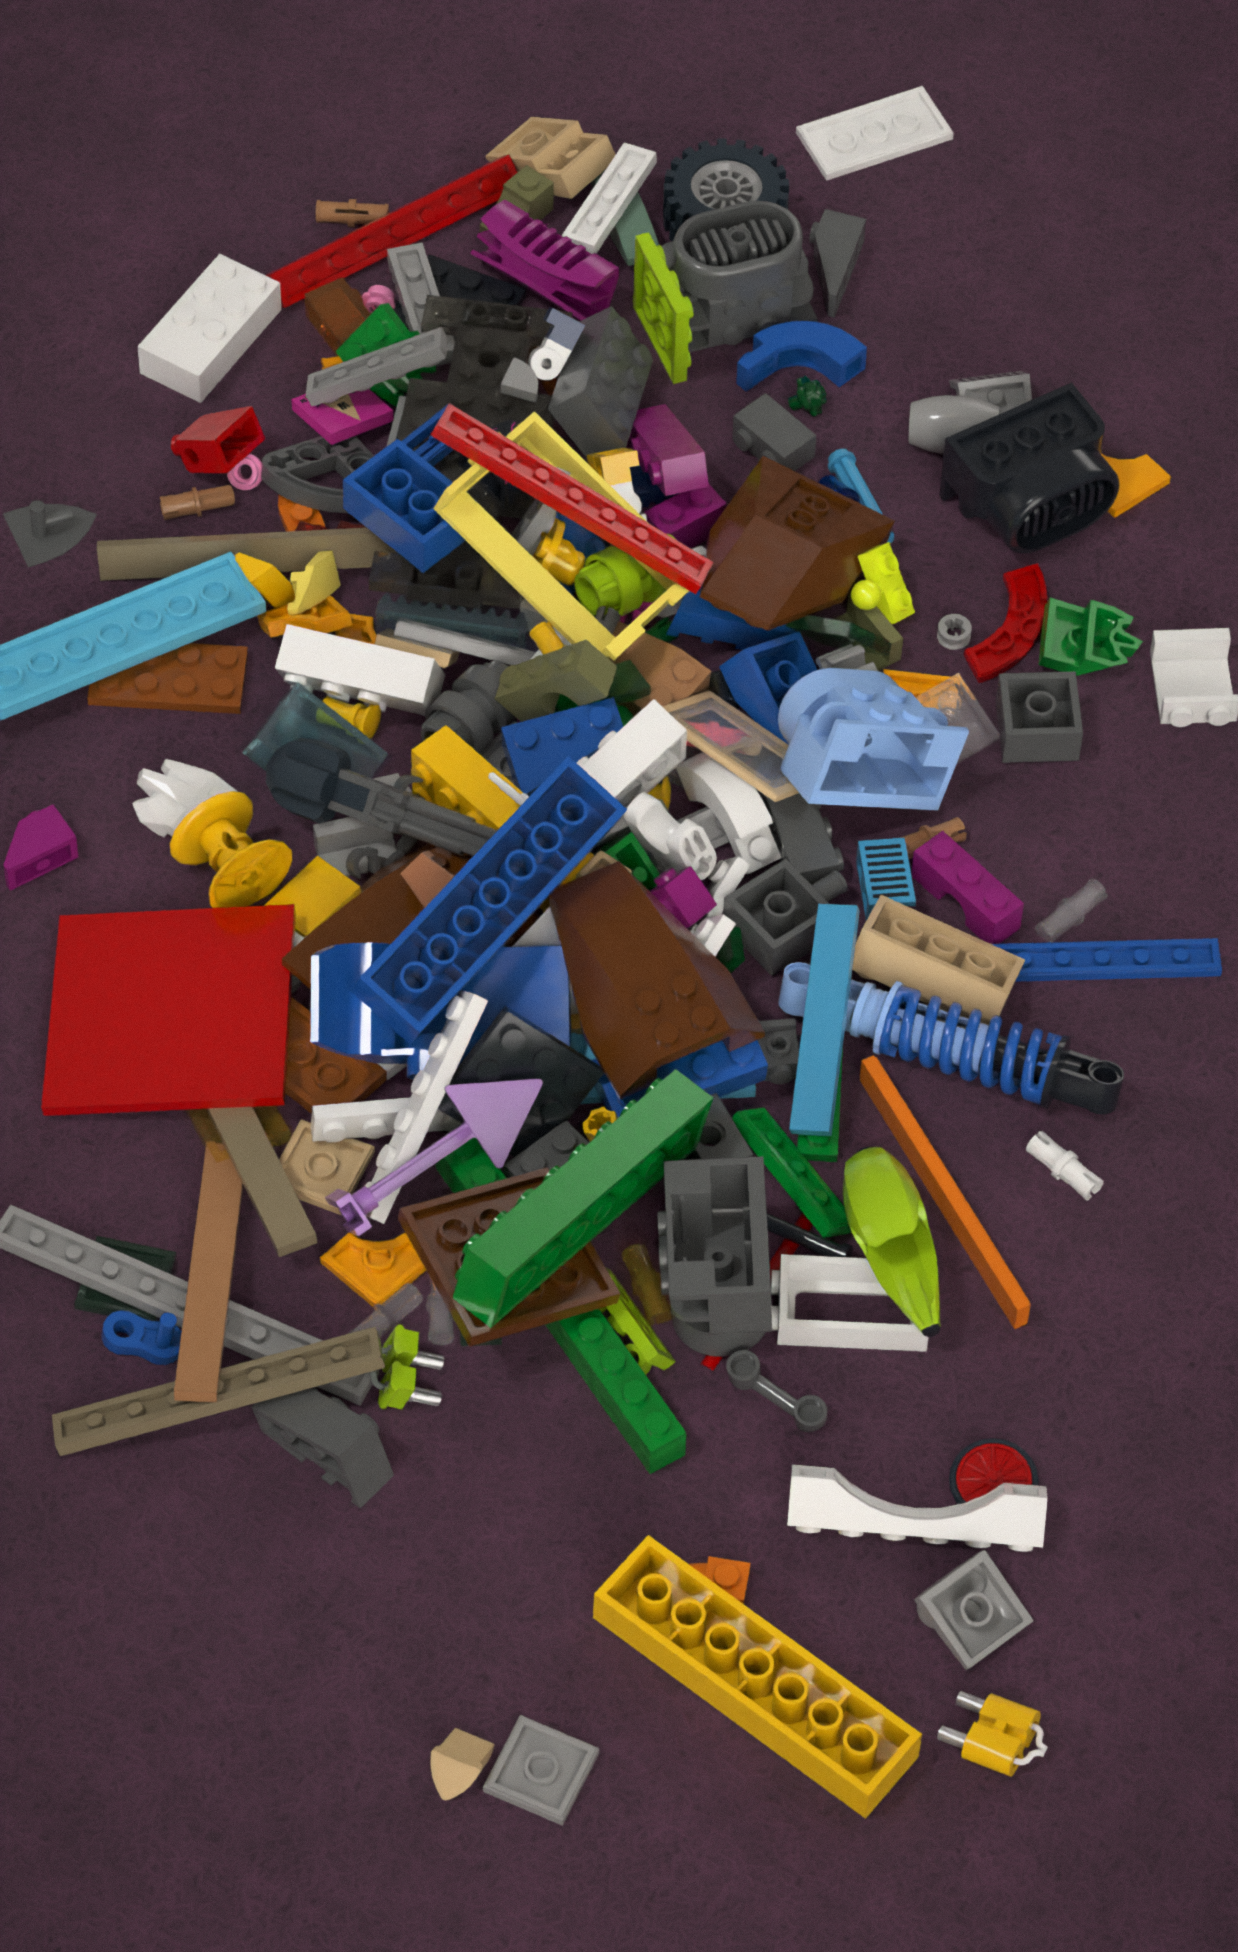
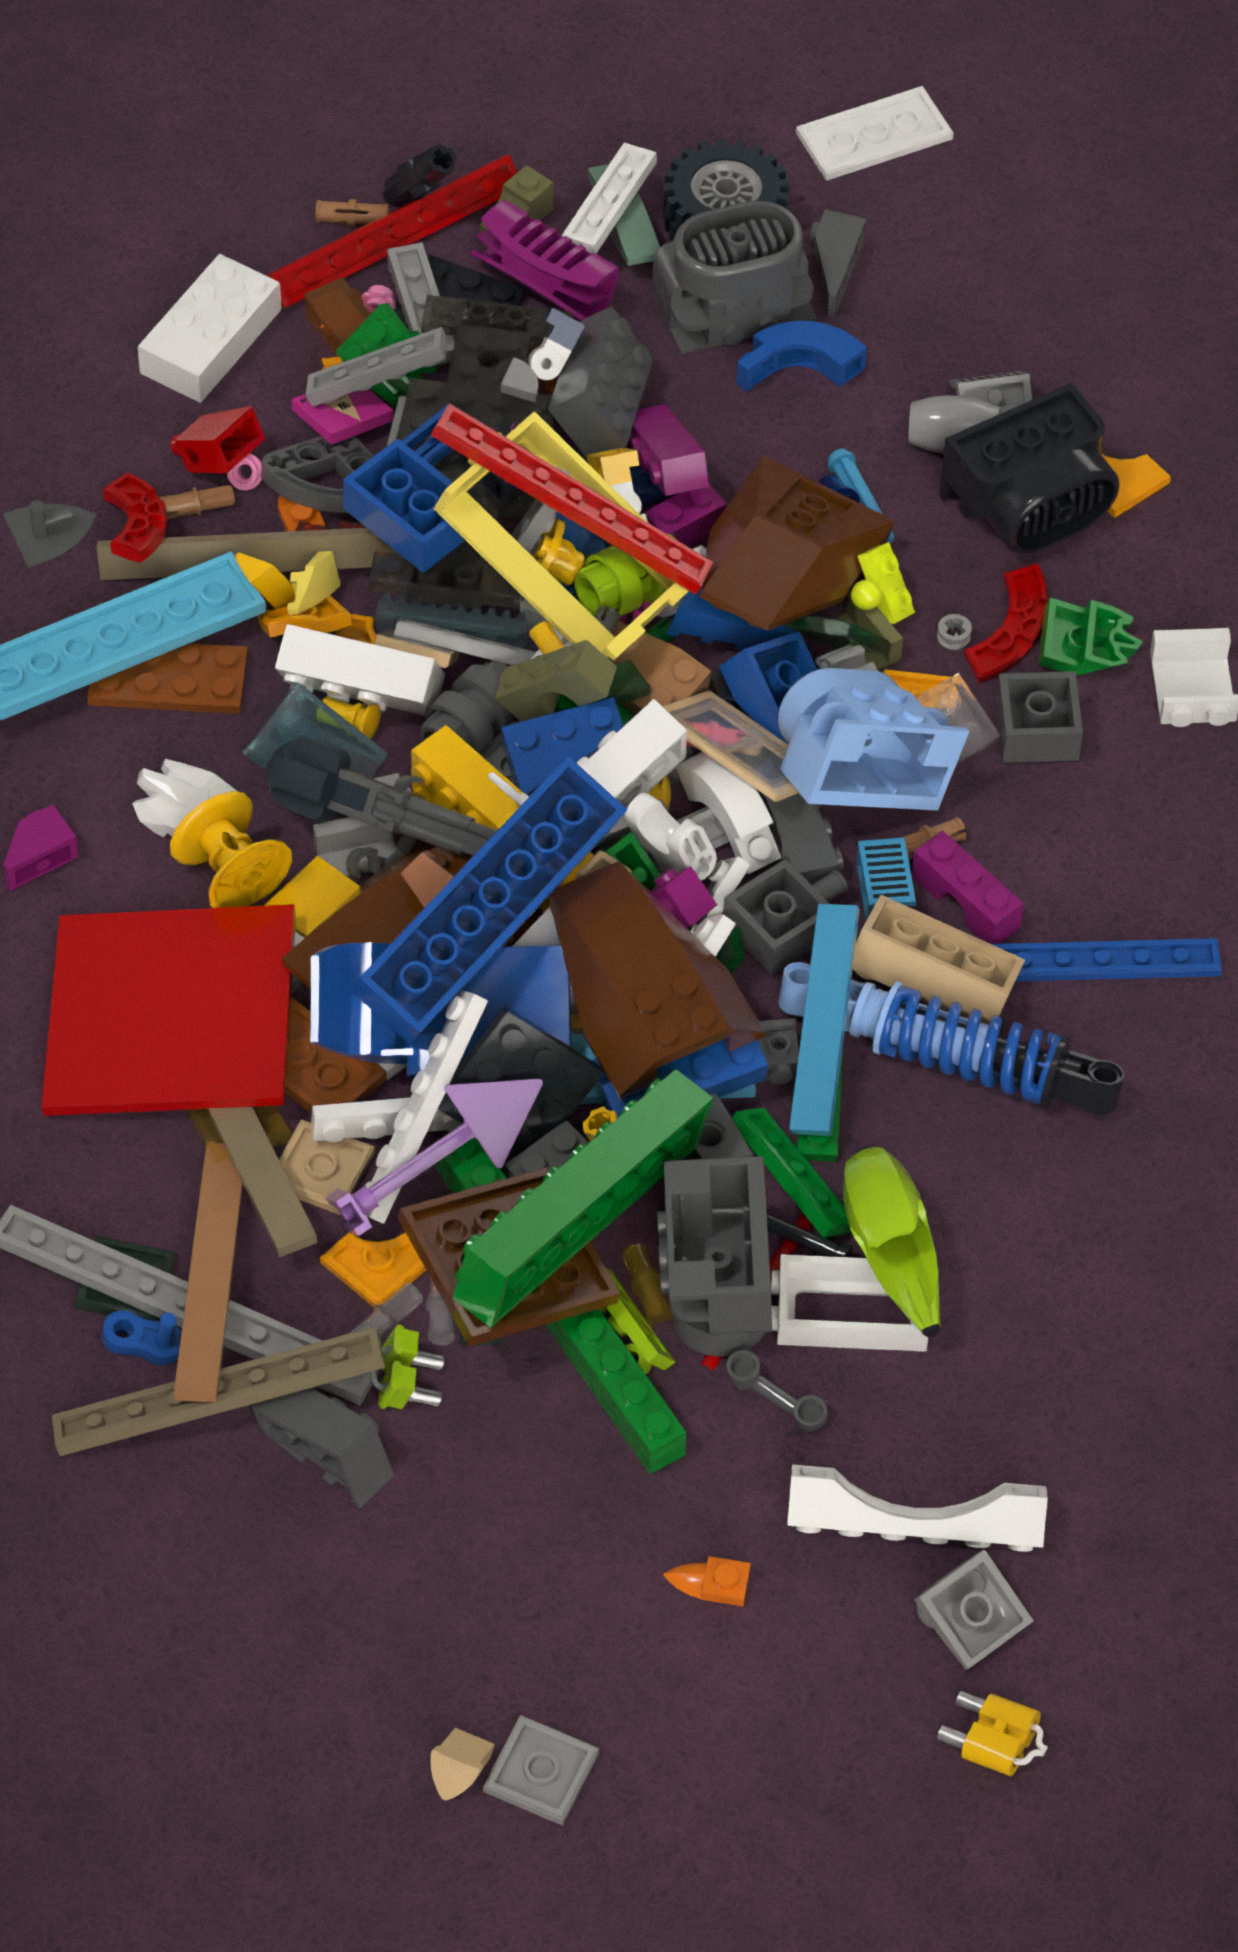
(145, 517): none -> red tile
(419, 175): none -> black piece
(558, 152): tan slope -> none
(662, 307): lime plate -> none
(757, 1676): yellow brick -> none
(773, 432): dark grey brick -> none
(809, 396): dark green plant -> none
(945, 1192): orange tile -> none
(987, 1465): red wheel -> none
(1064, 1165): white pin -> none
(1071, 911): clear pin -> none

